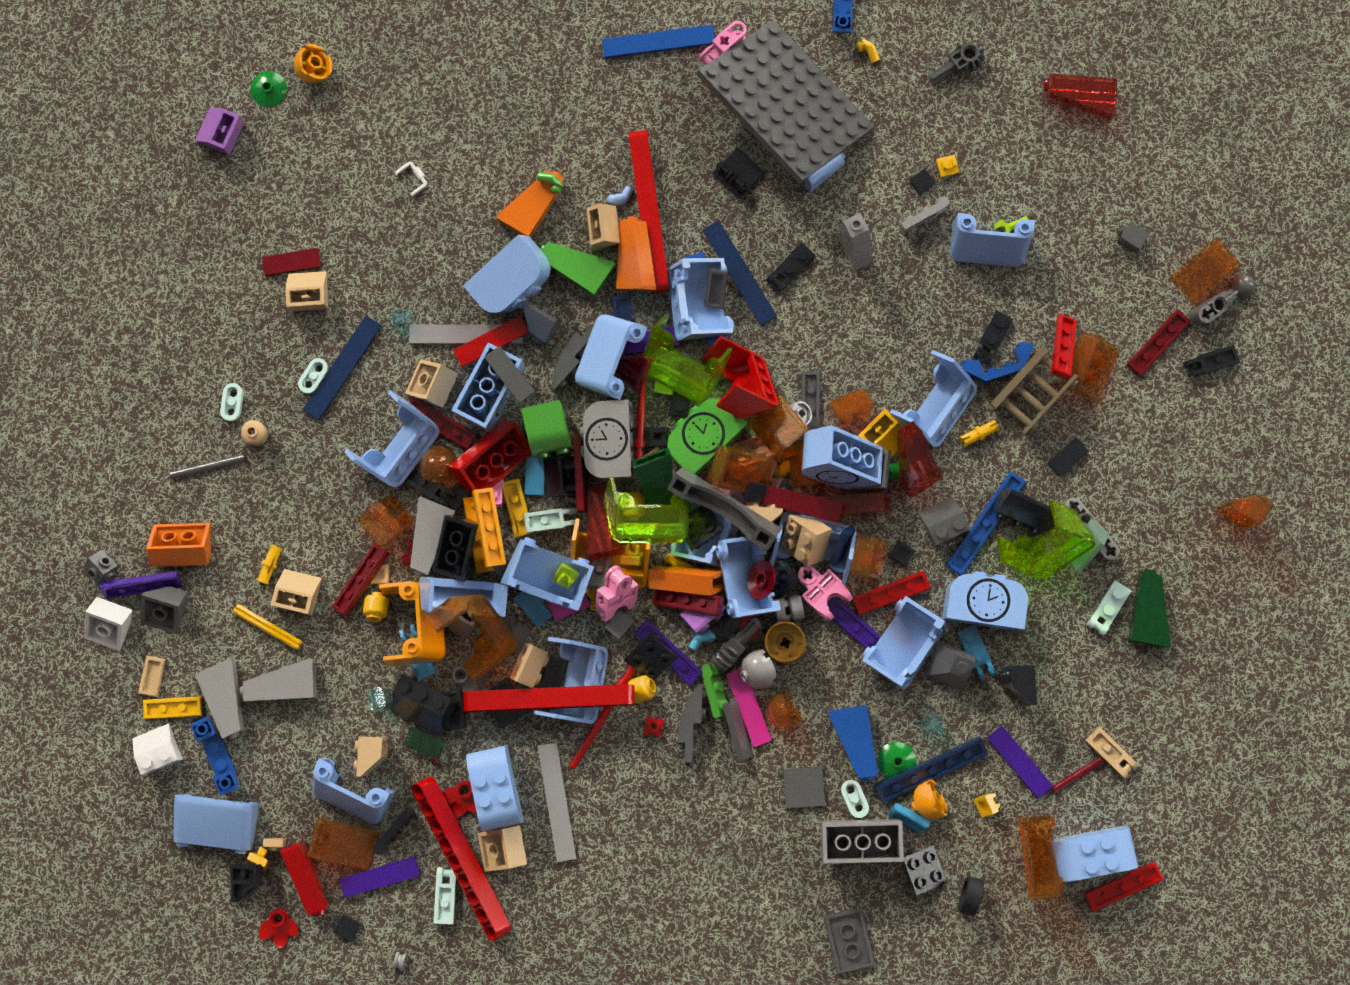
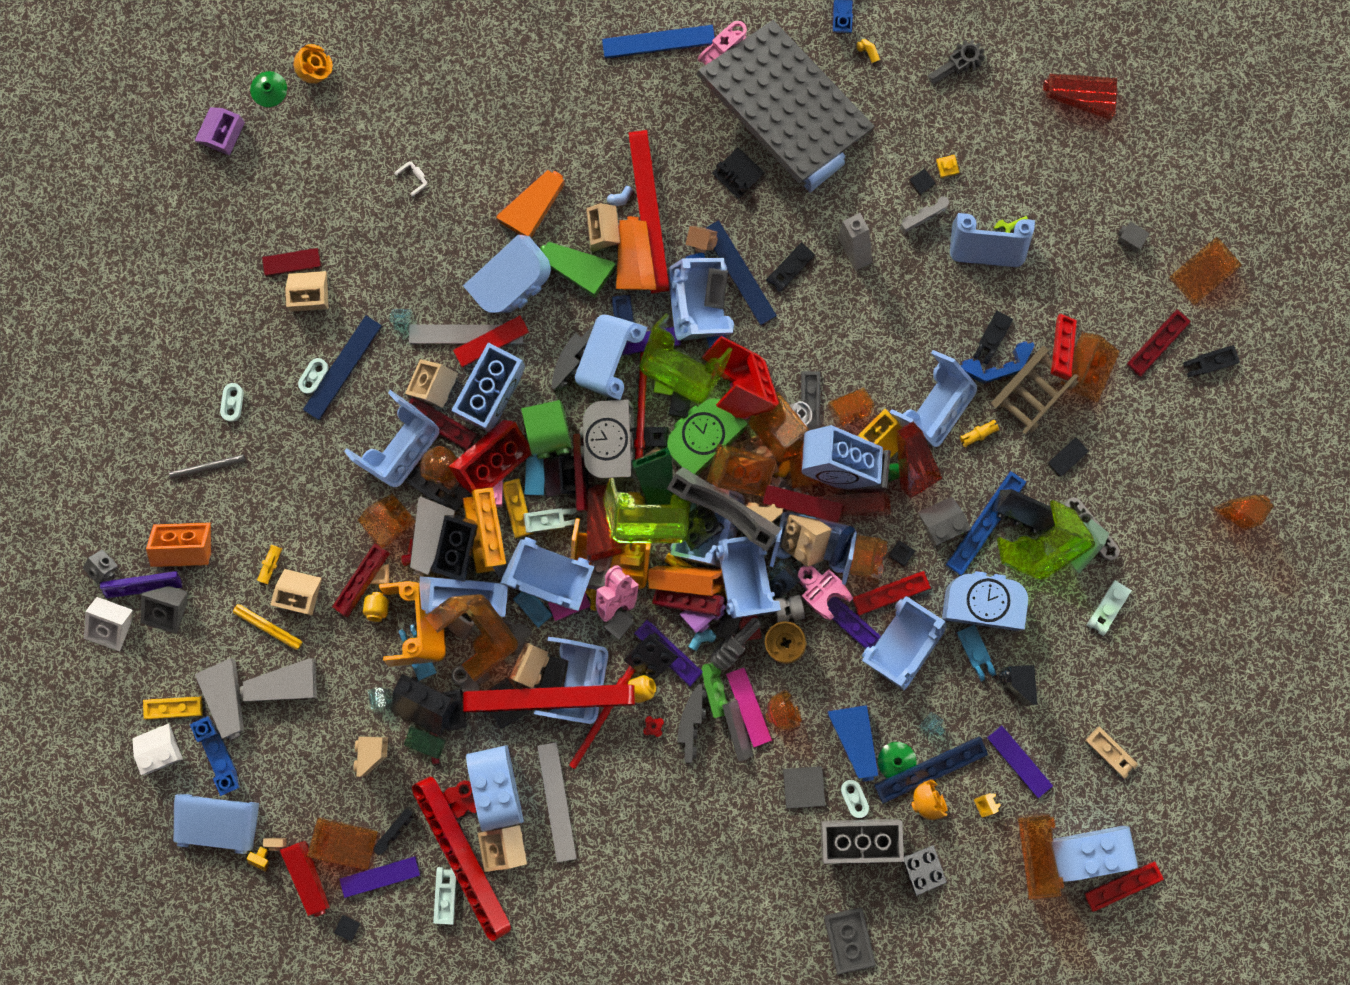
(152, 676): tan tile -> none
(244, 880): black wing -> none
(254, 433): tan head -> none
(278, 930): red plate -> none
(370, 809): light blue windscreen -> none
(399, 961): light grey bush -> none
(509, 374): dark grey tile -> none
(539, 323): dark grey slope -> none
(552, 179): bright green arm -> none
(565, 576): lime tile -> none
(633, 370): dark red wing -> none
(701, 238): none -> medium nougat brick
(755, 492): black tile -> none
(758, 670): light grey cylinder -> none
(761, 579): dark red dish -> none
(909, 818): dark azure tile -> none
(950, 666): dark grey slope -> none
(971, 895): black tyre -> none
(1077, 774): dark red bar -> none
(1149, 612): dark green slope -> none
(1241, 287): dark grey beam -> none

